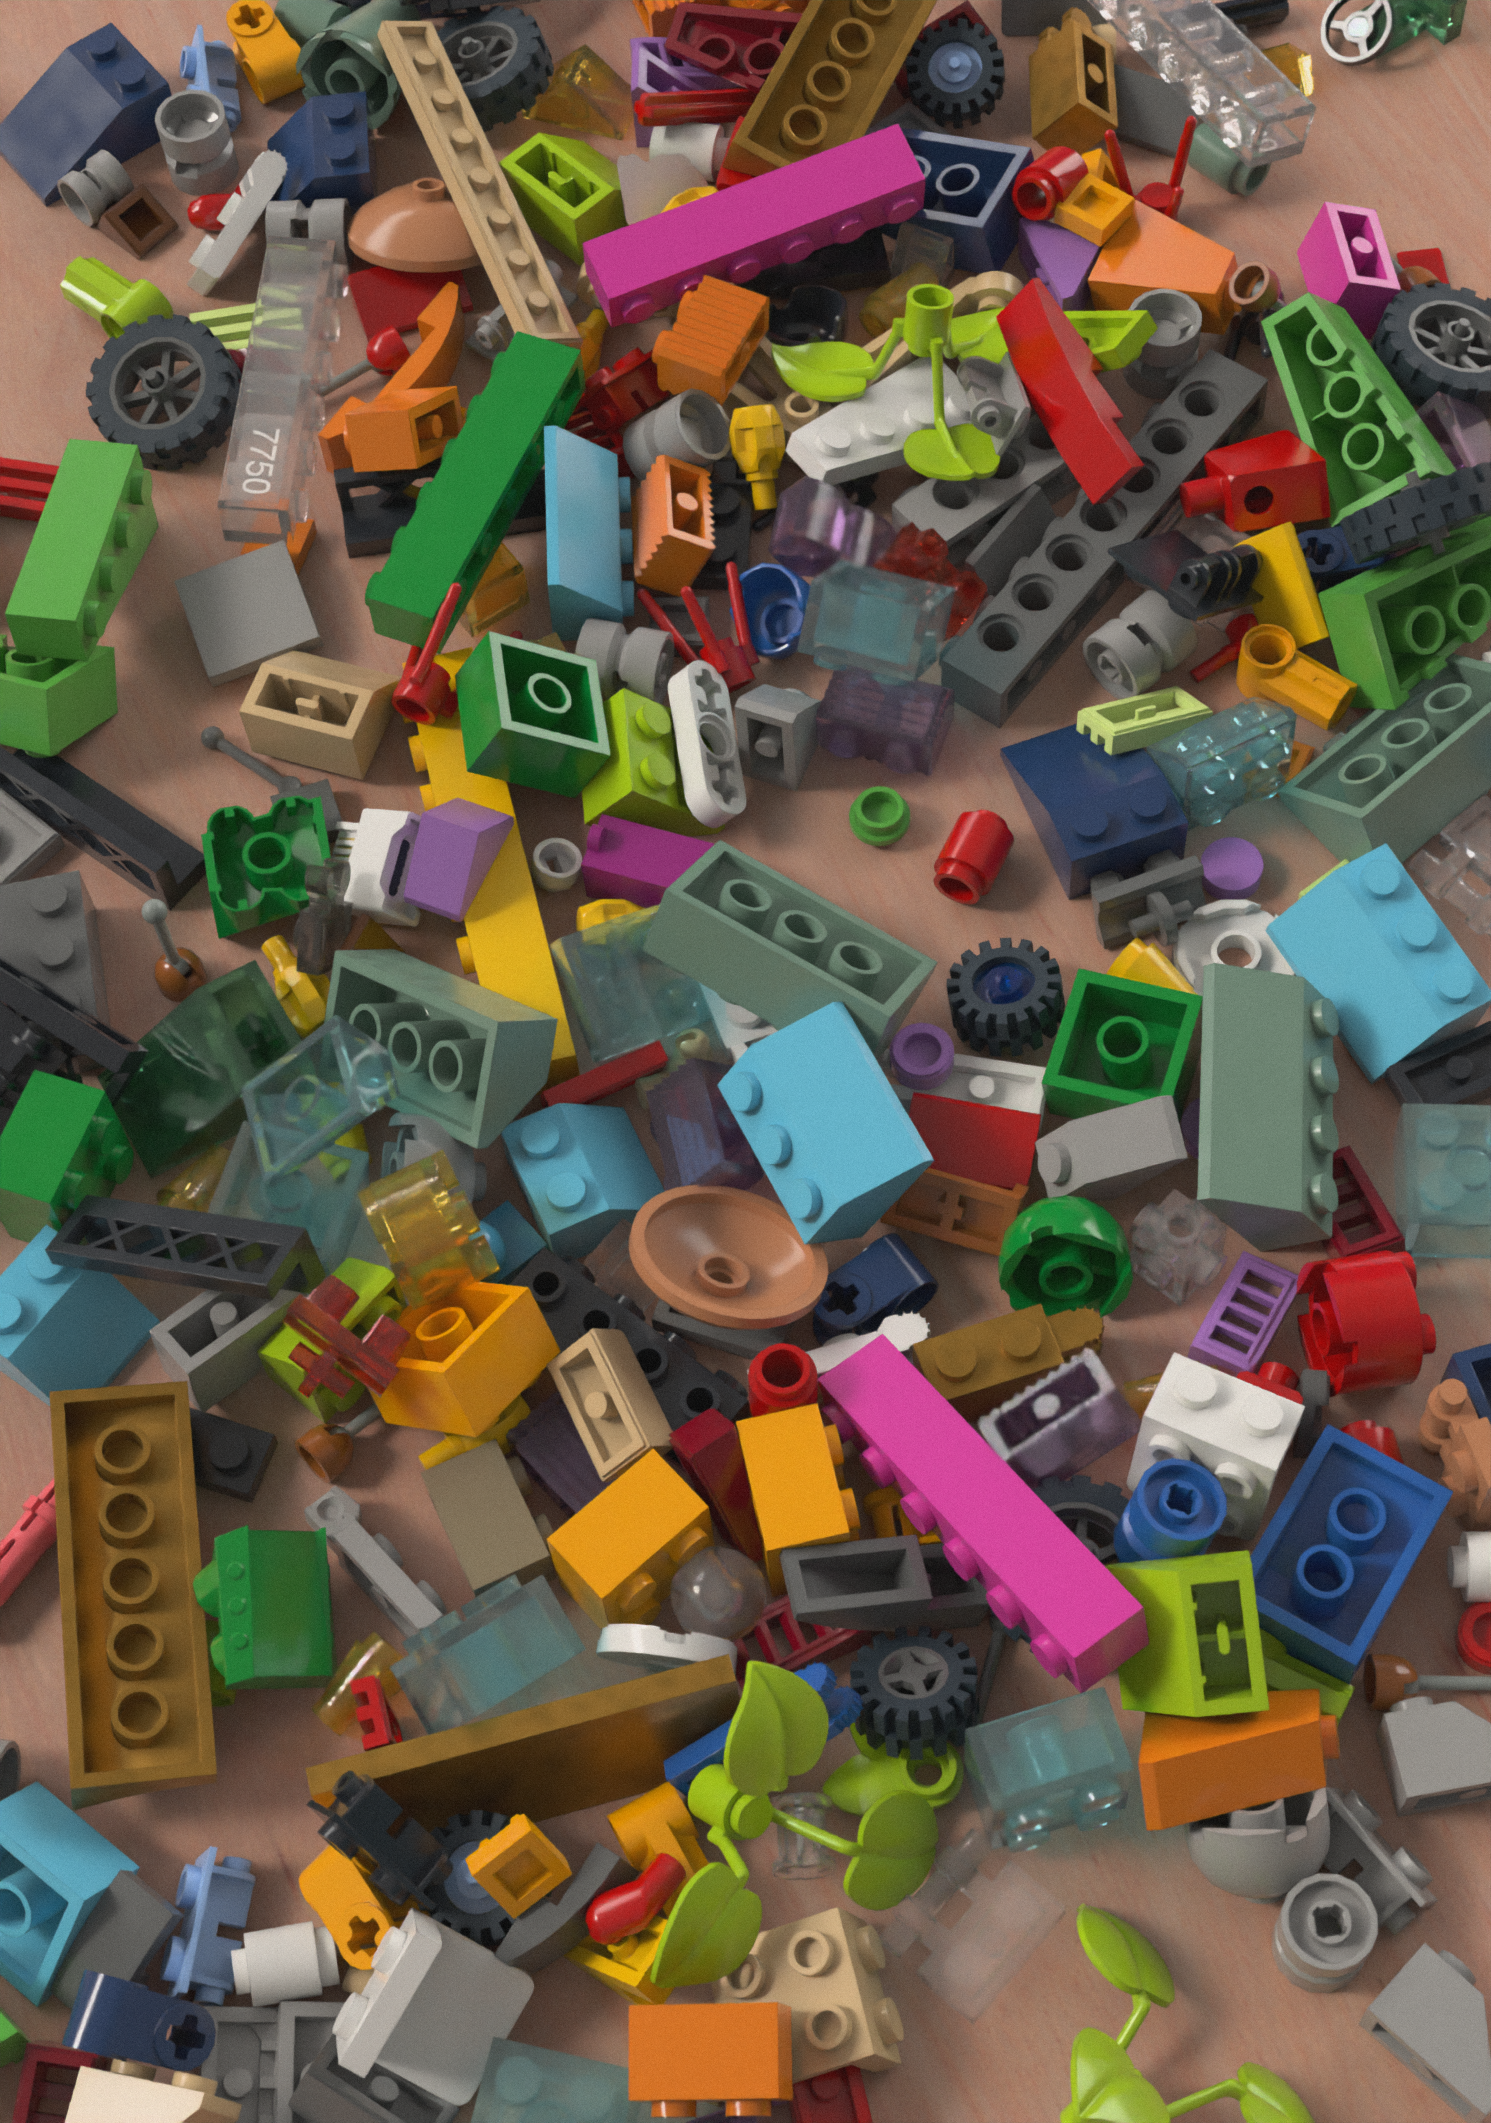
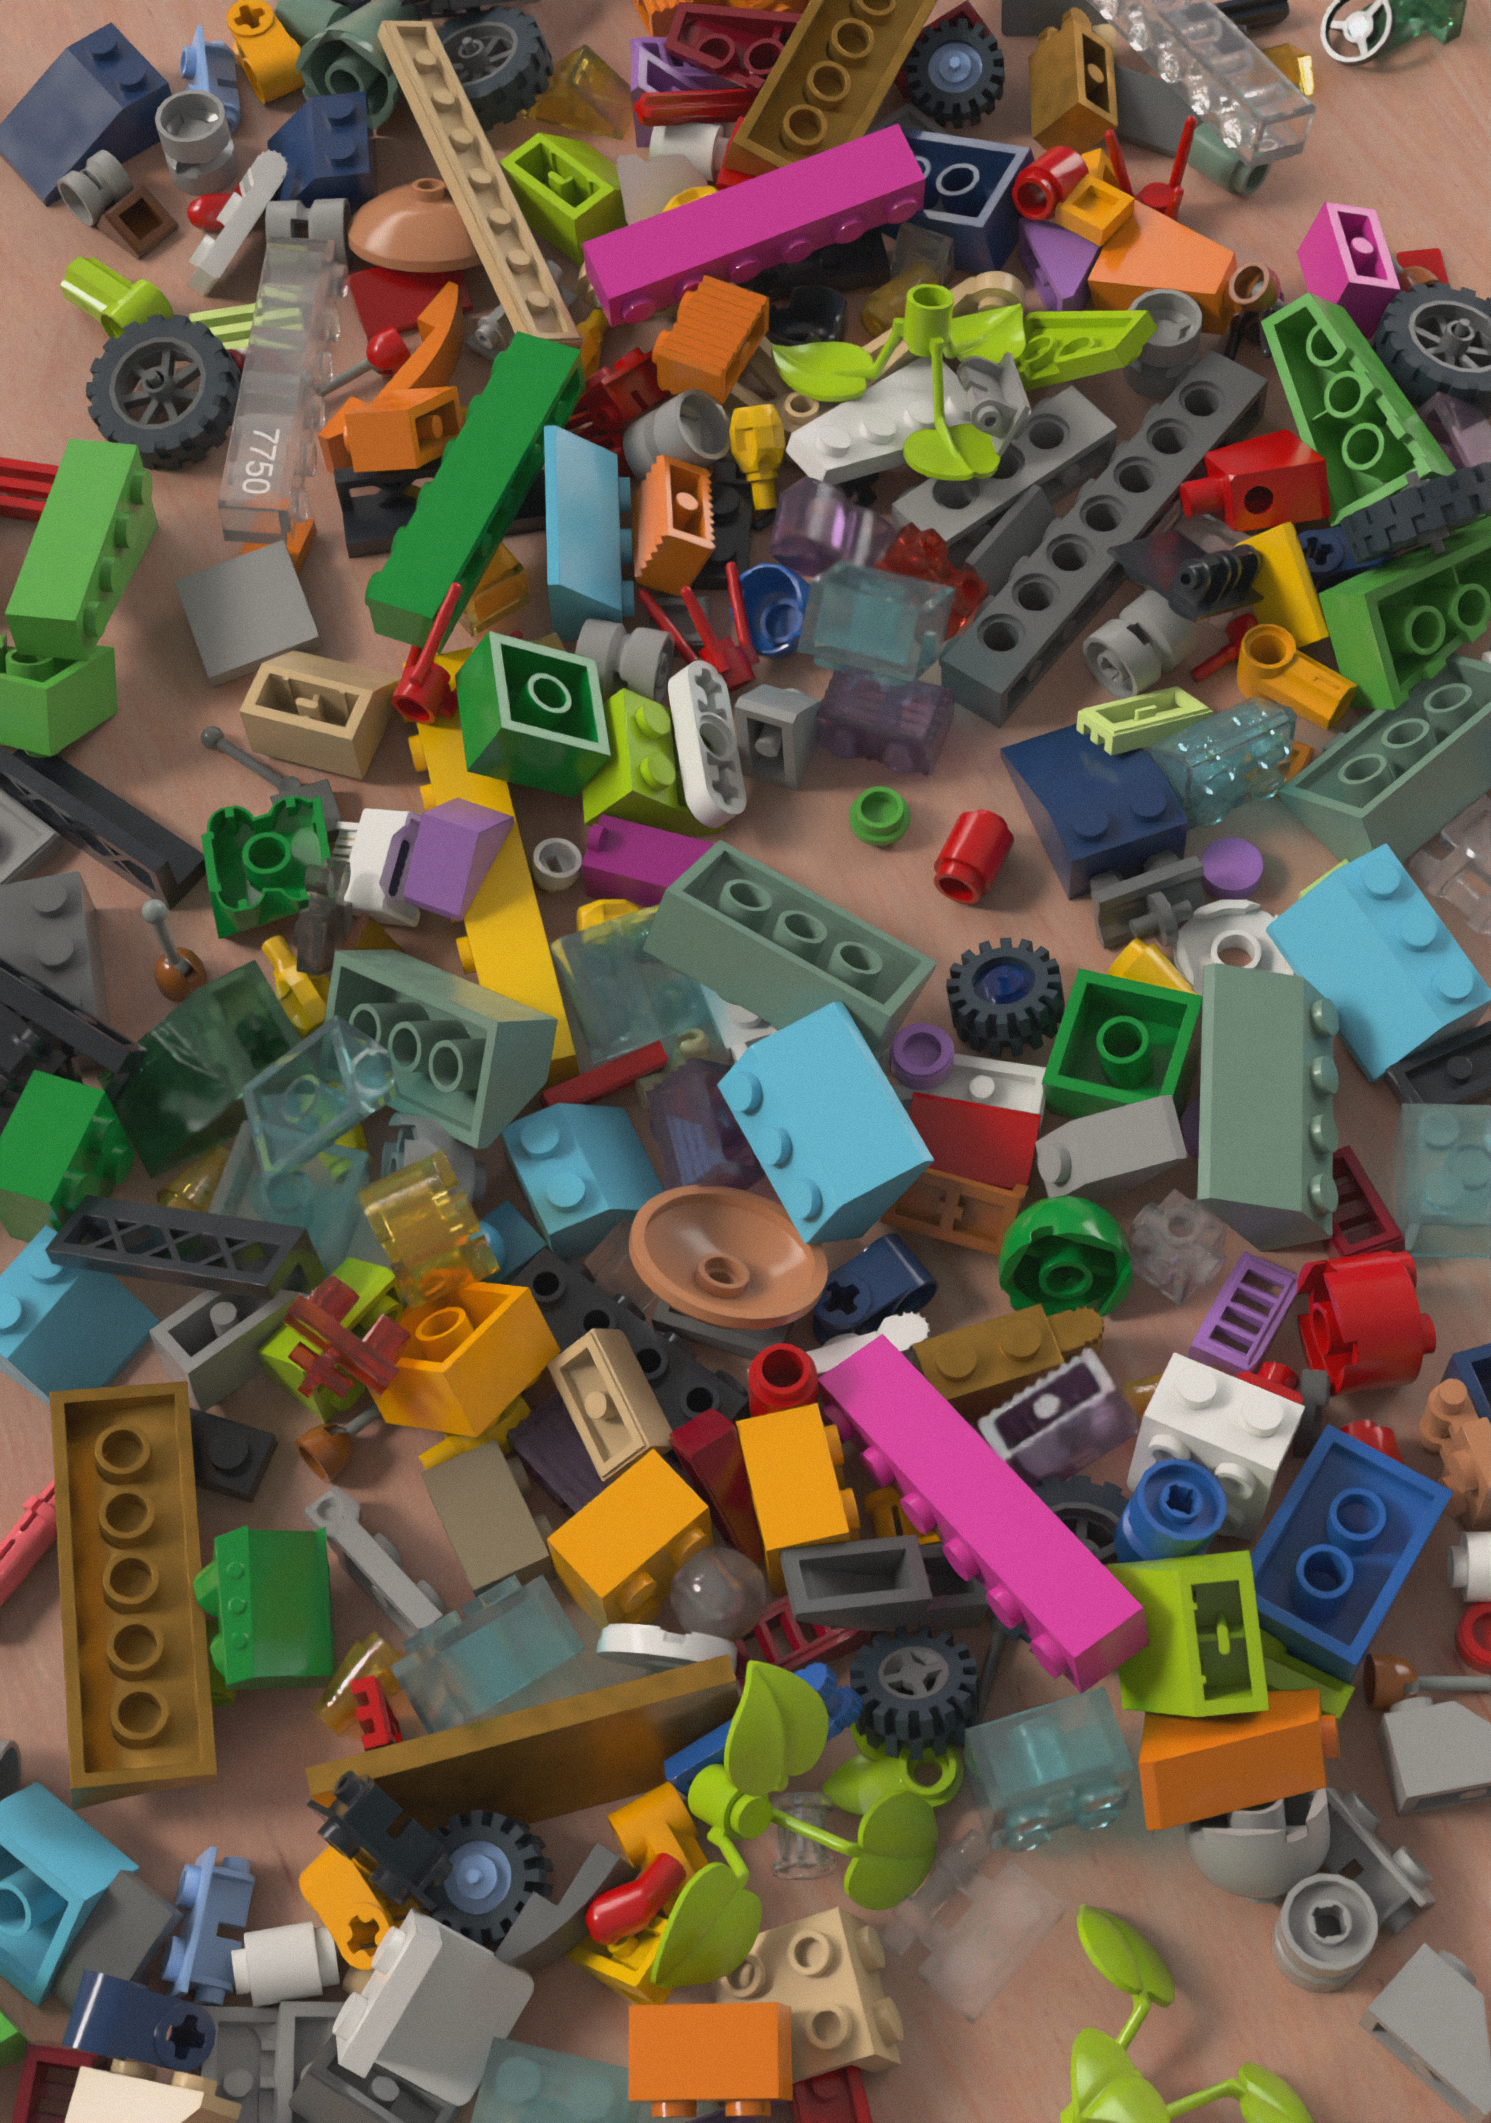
(518, 1865): light orange tile -> none
(1066, 394): red slope -> none

